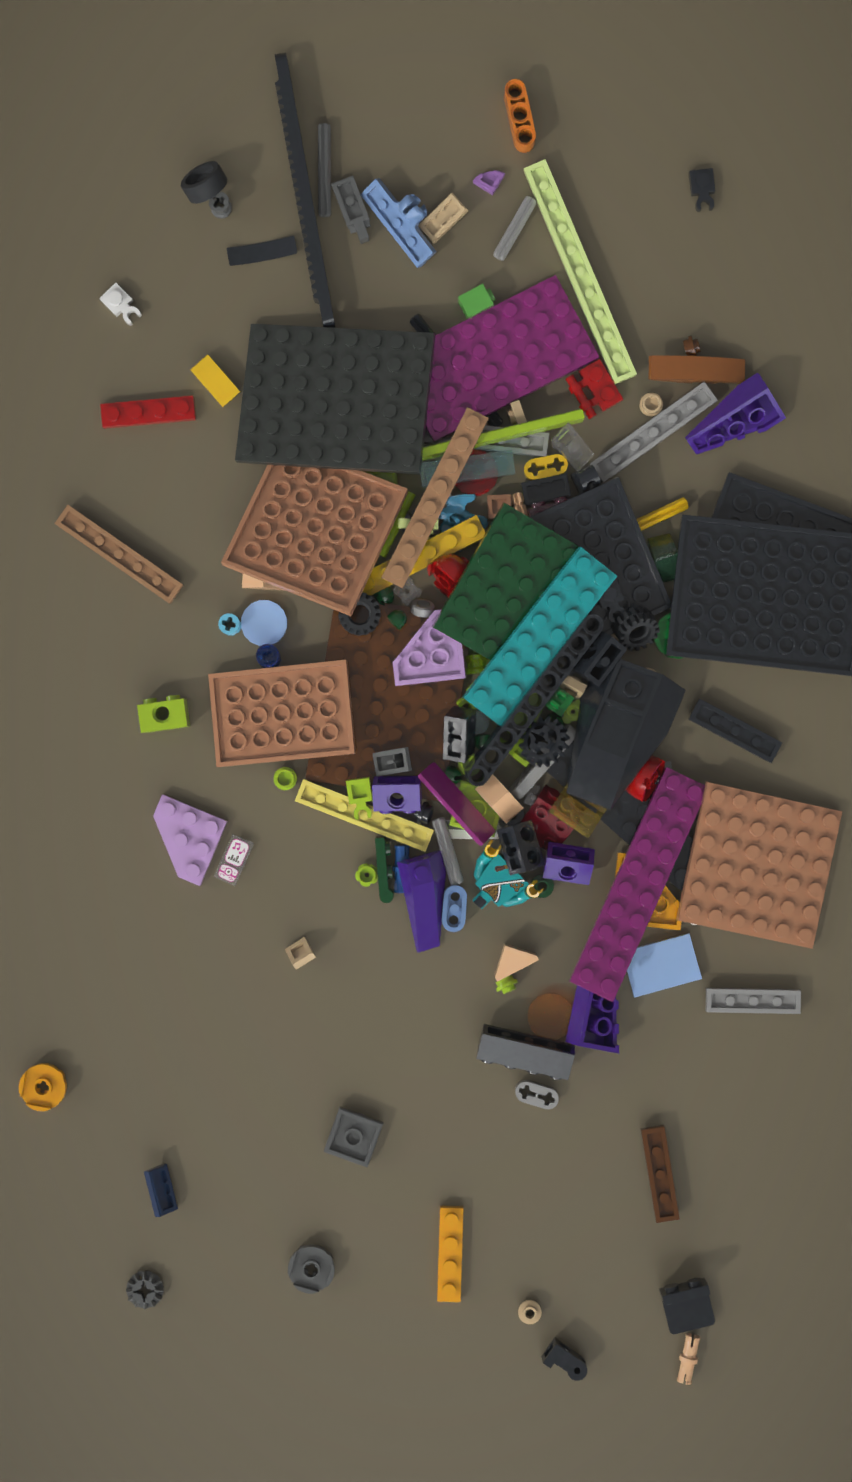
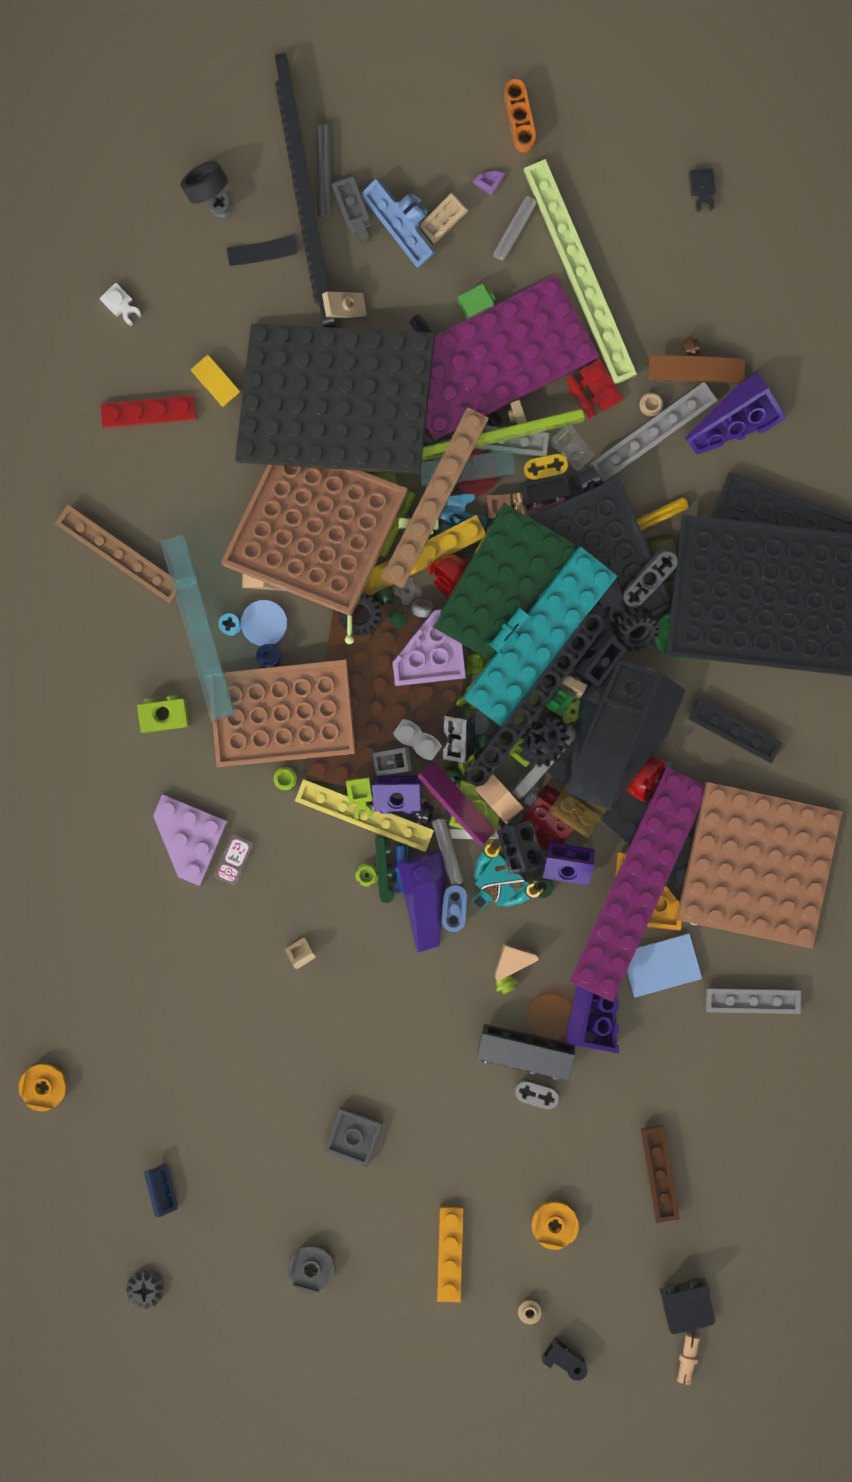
(197, 628): none -> clear light blue tile
(344, 305): none -> tan plate
(349, 639): none -> yellowish green hinge
(423, 743): none -> light grey brick
(510, 630): none -> teal pin
(547, 1213): none -> light orange plate
(656, 560): none -> dark grey beam

